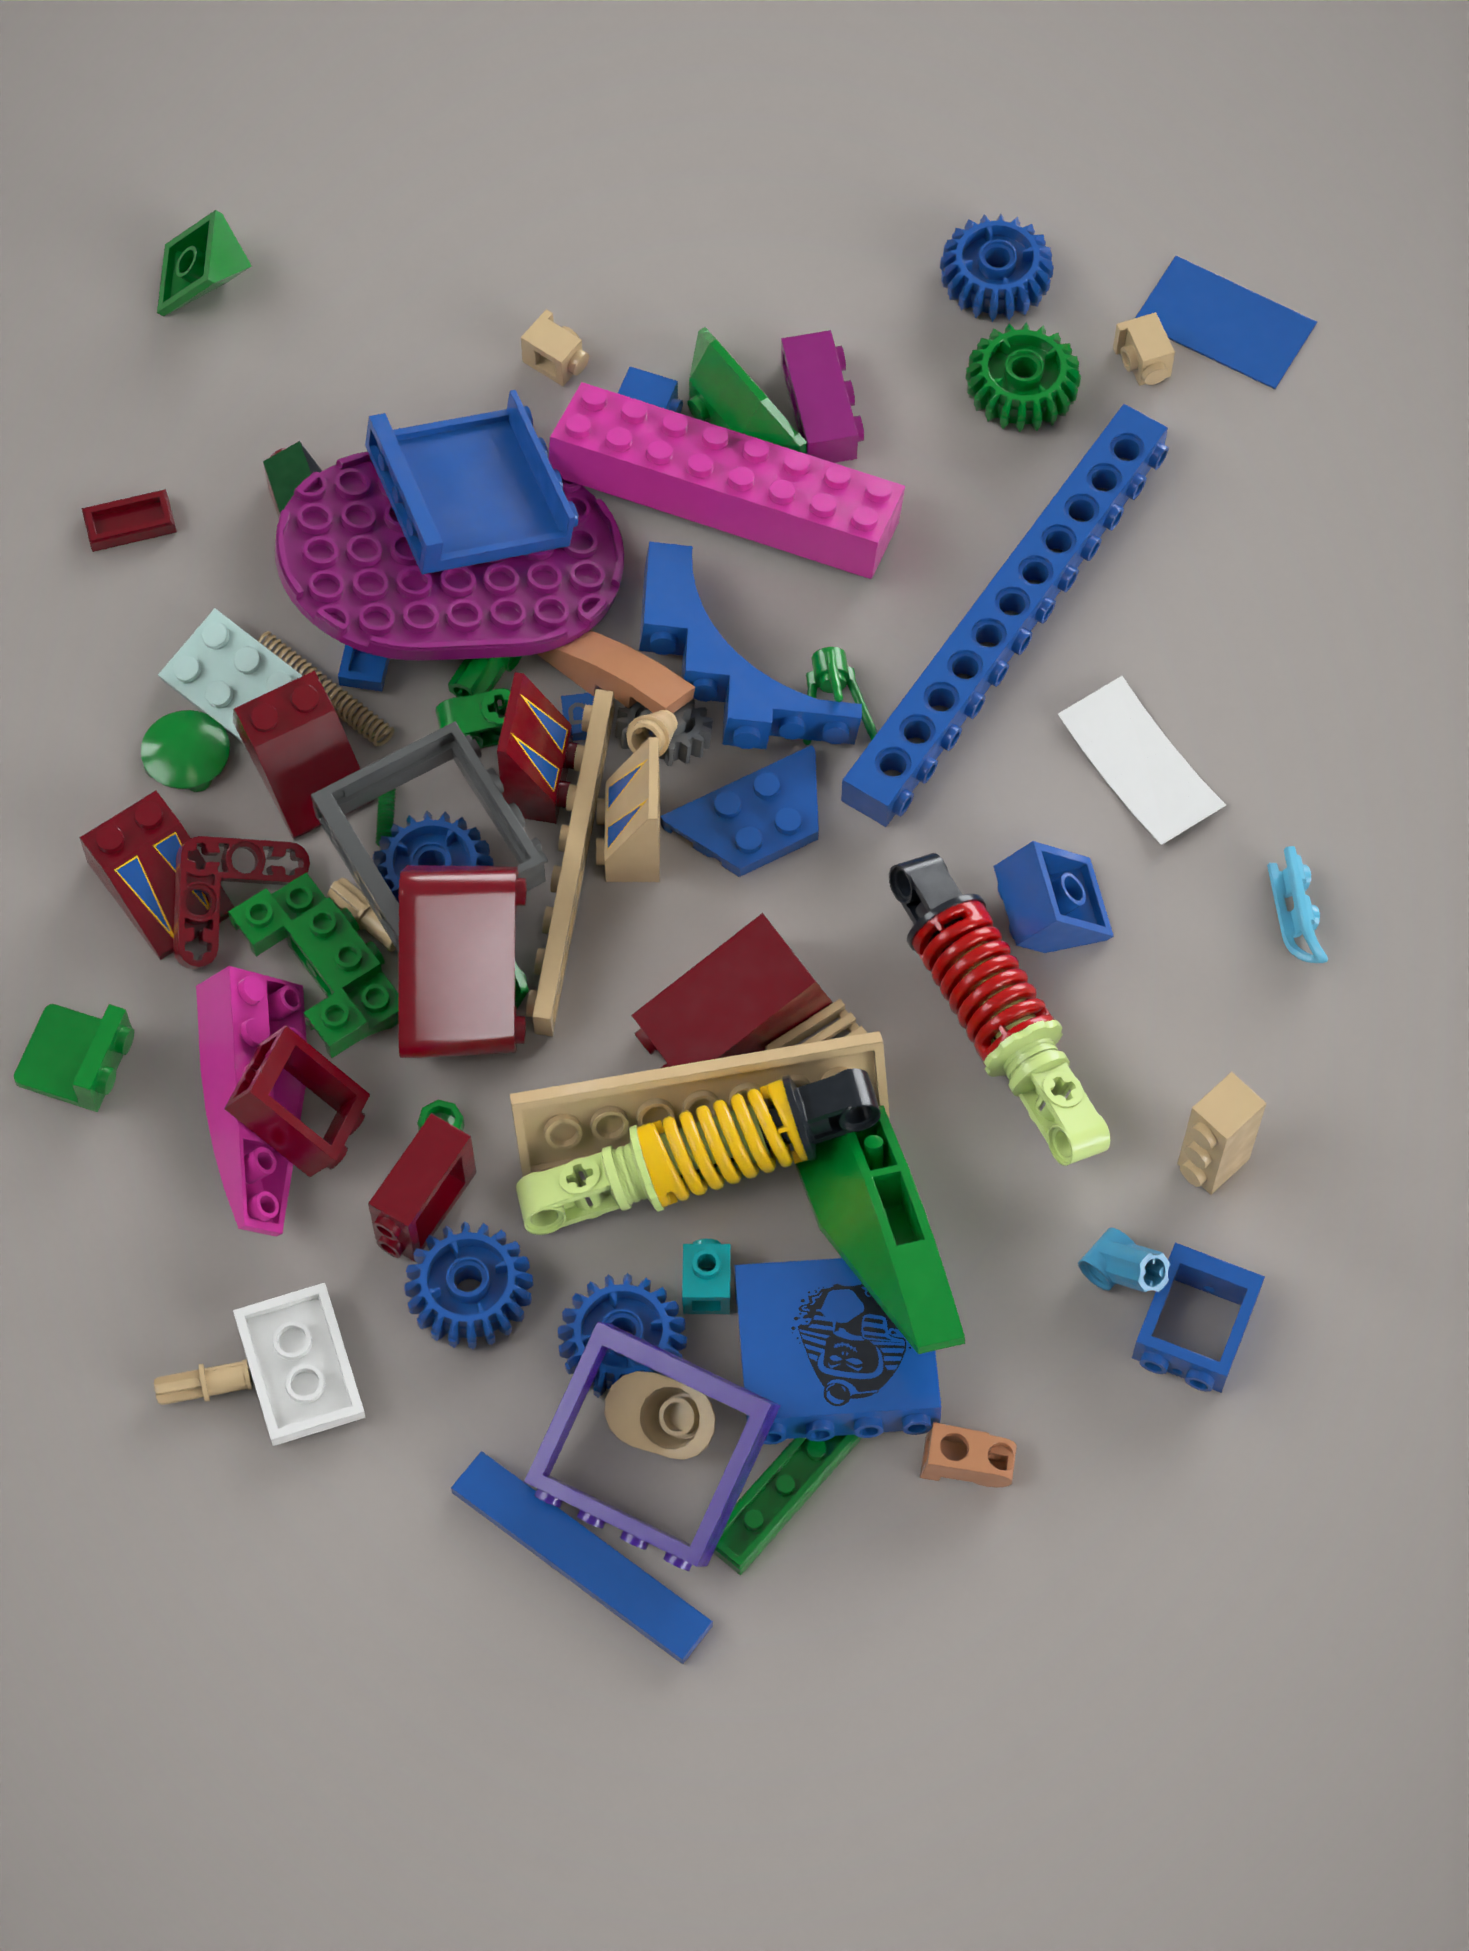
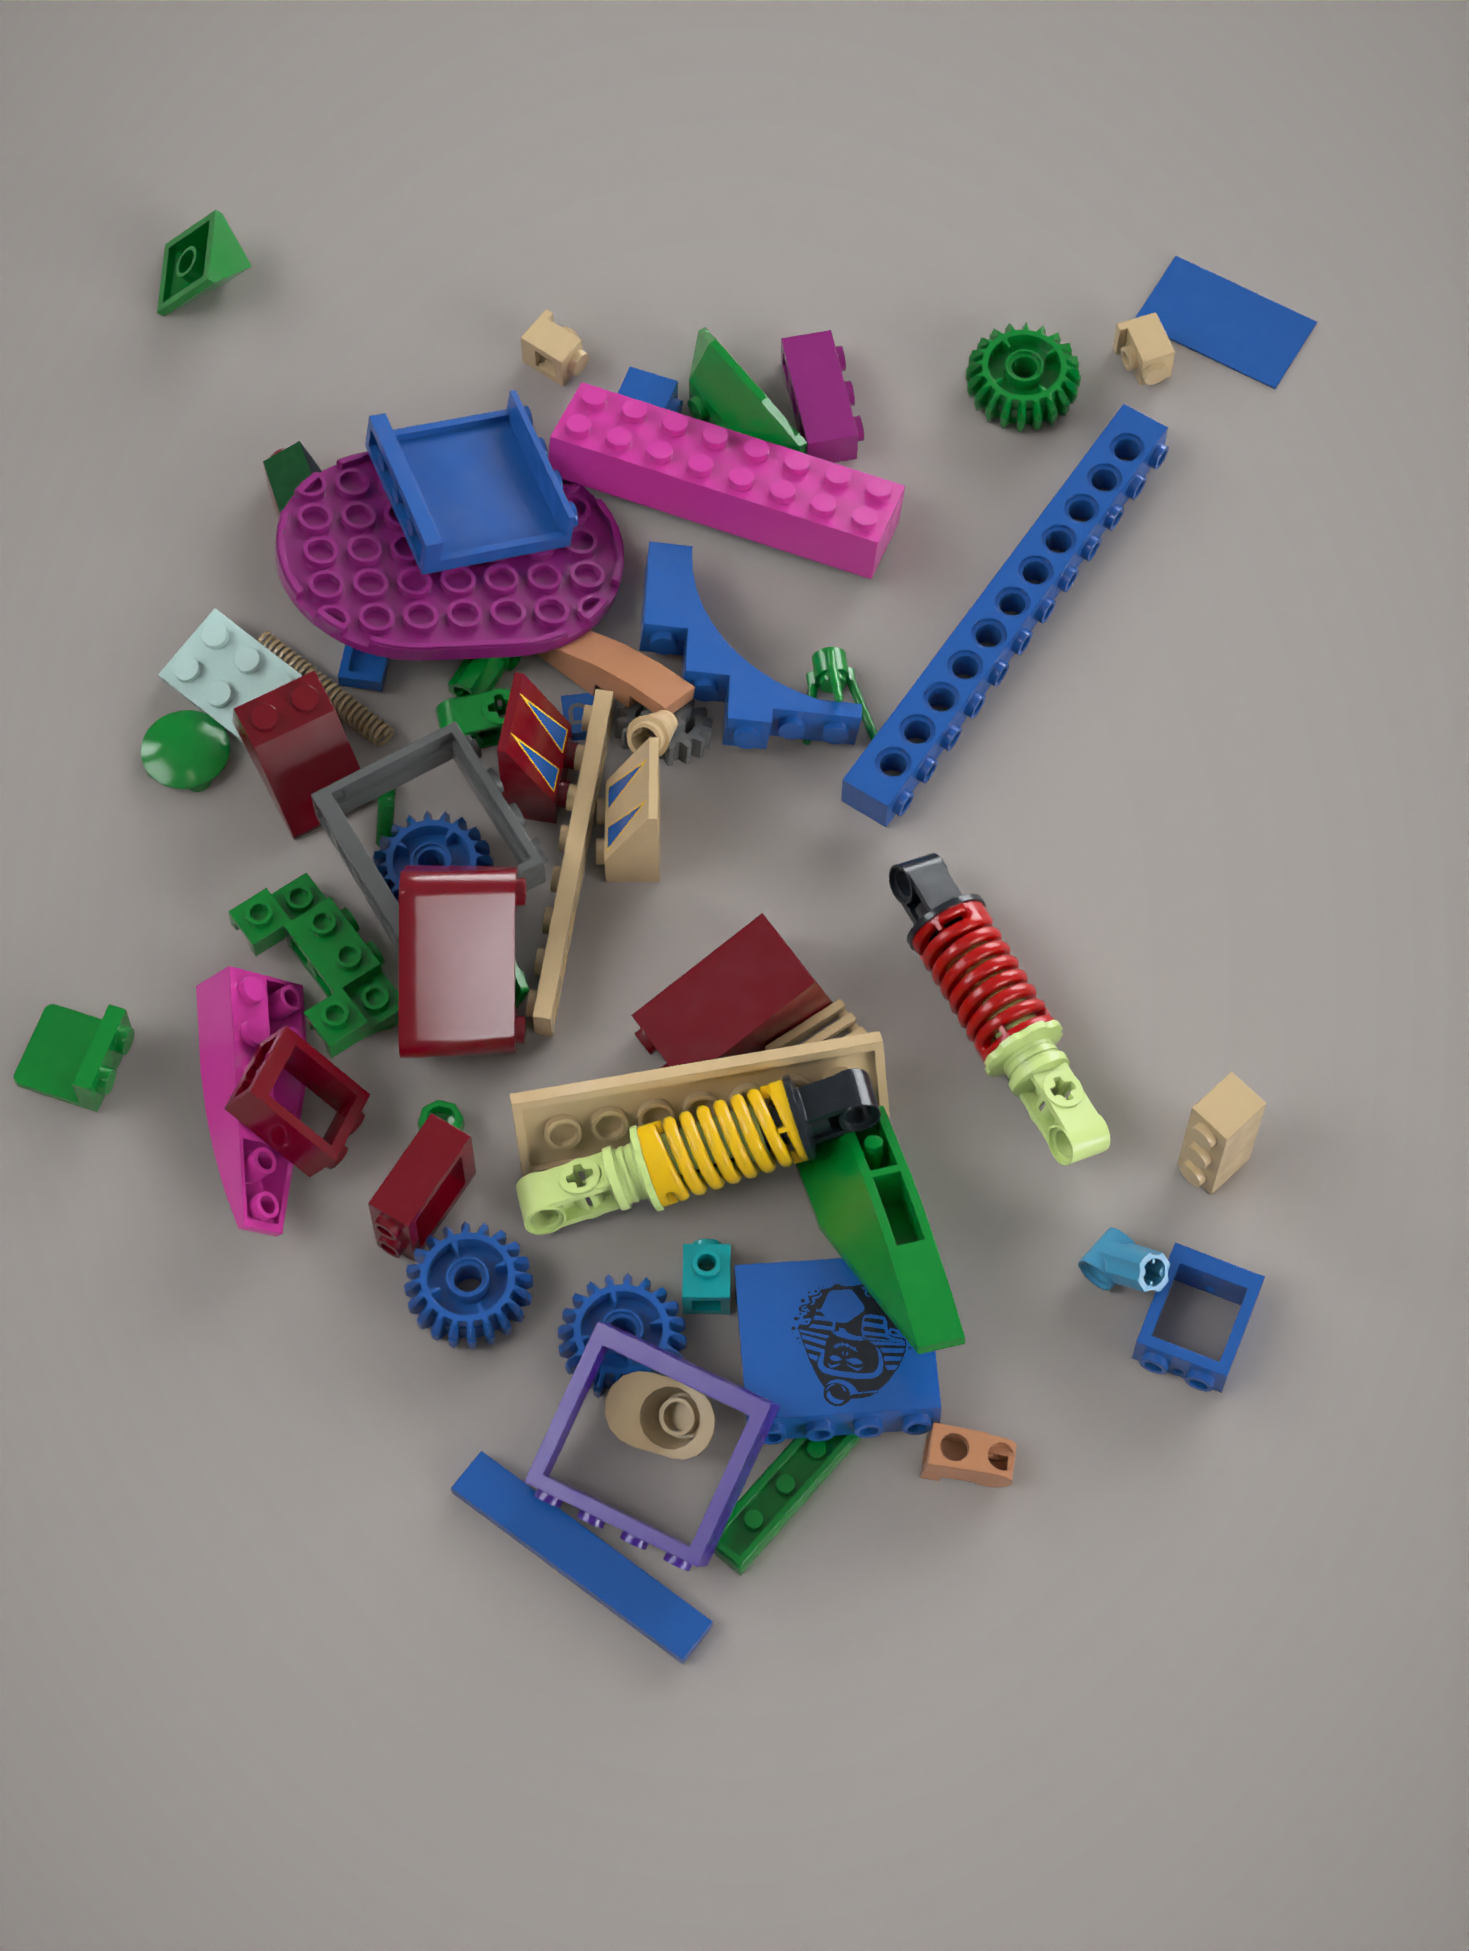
(129, 520): dark red tile -> none
(137, 865): dark red slope -> none
(202, 1382): tan axle -> none
(208, 881): dark red beam -> none
(299, 1364): white plate -> none
(349, 896): tan axle -> none
(754, 816): blue wing -> none
(971, 262): blue gear -> none
(1052, 899): blue slope -> none
(1139, 761): white sticker -> none
(1305, 916): medium azure piece -> none

